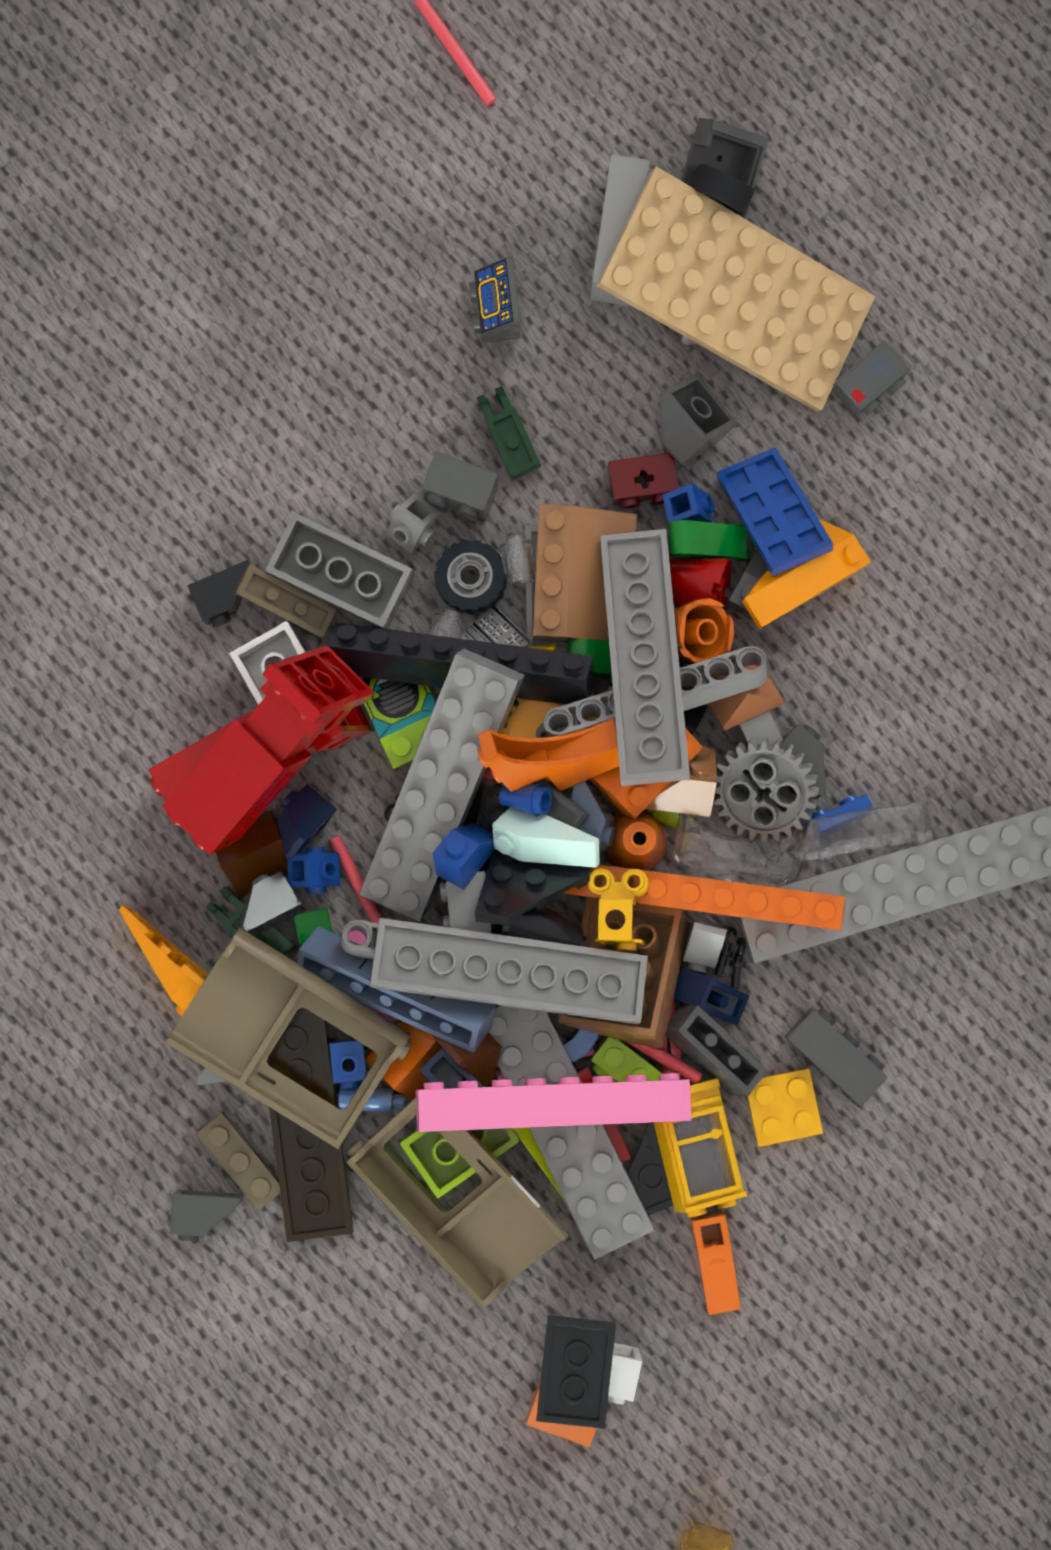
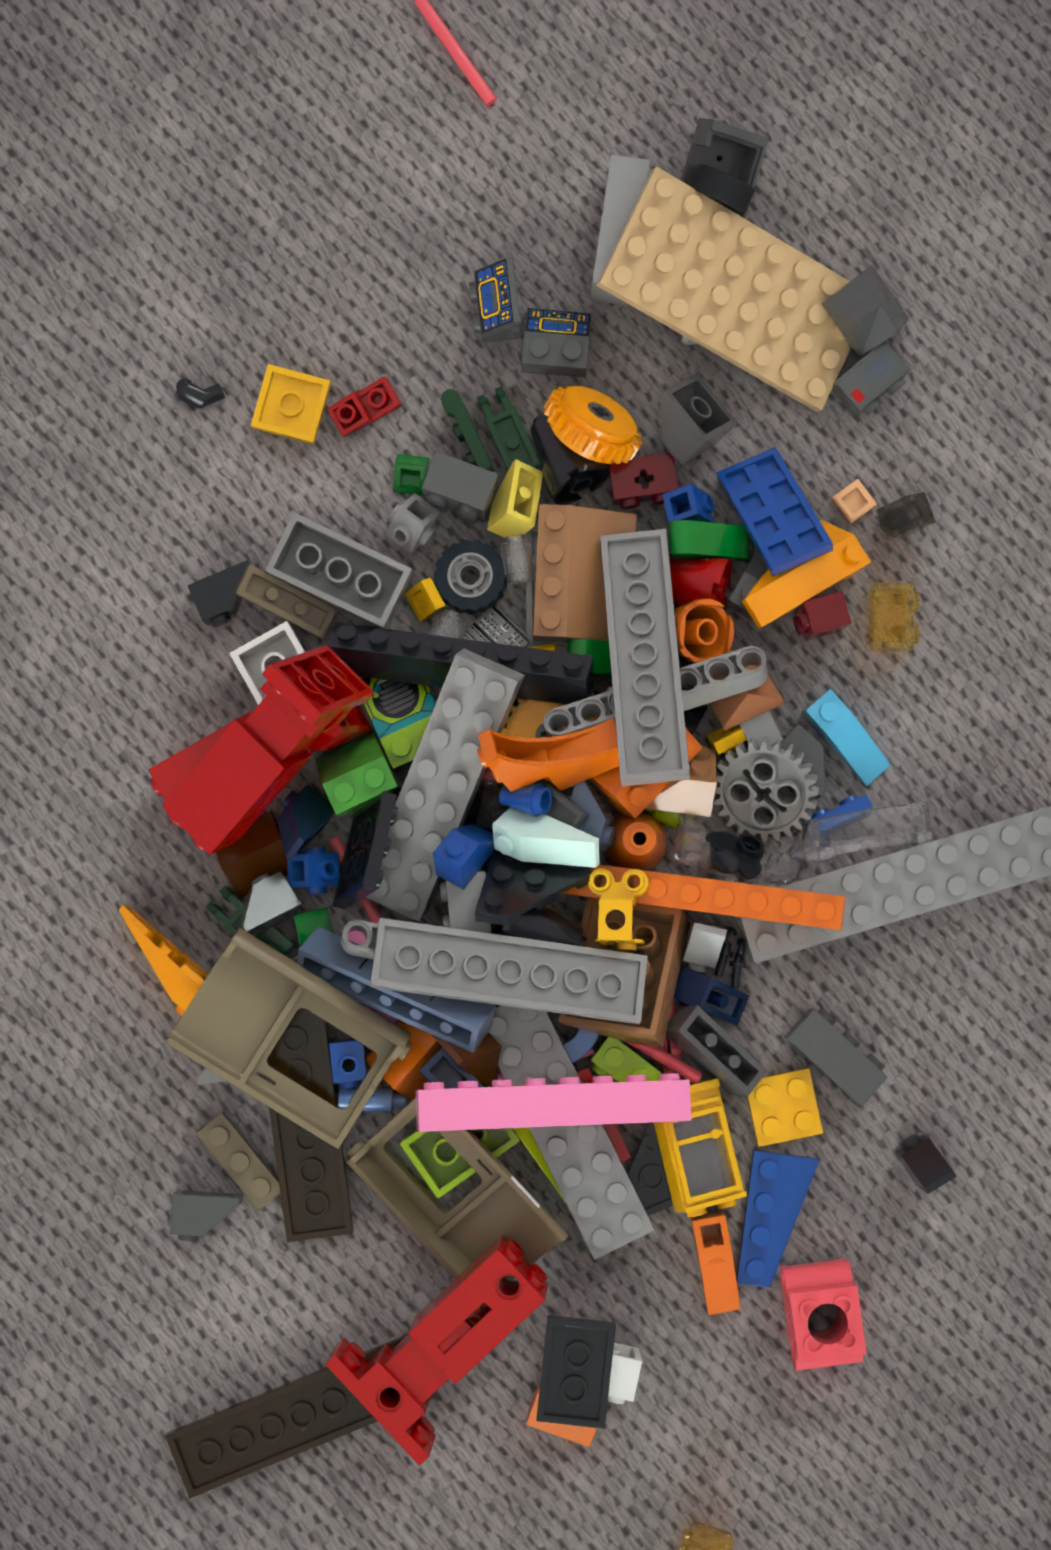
(197, 396): none -> black arm
(267, 1429): none -> dark brown plate
(291, 404): none -> yellow plate
(356, 774): none -> bright green slope
(364, 407): none -> red slope
(365, 850): none -> black plate
(410, 473): none -> green slope
(425, 599): none -> yellow plate
(442, 1343): none -> red brick
(465, 429): none -> dark green hinge
(516, 501): none -> light yellow slope
(556, 342): none -> dark grey slope
(562, 468): none -> black cone
(592, 424): none -> light orange gear
(725, 740): none -> yellow plate
(736, 853): none -> black plate
(772, 1206): none -> blue wing
(805, 1289): none -> coral piece
(822, 616): none -> dark red brick
(846, 737): none -> medium azure slope
(854, 501): none -> light nougat tile
(866, 311): none -> dark grey slope
(893, 617): none -> clear yellow brick
(905, 516): none -> clear smoke brick
(924, 1163): none -> black slope

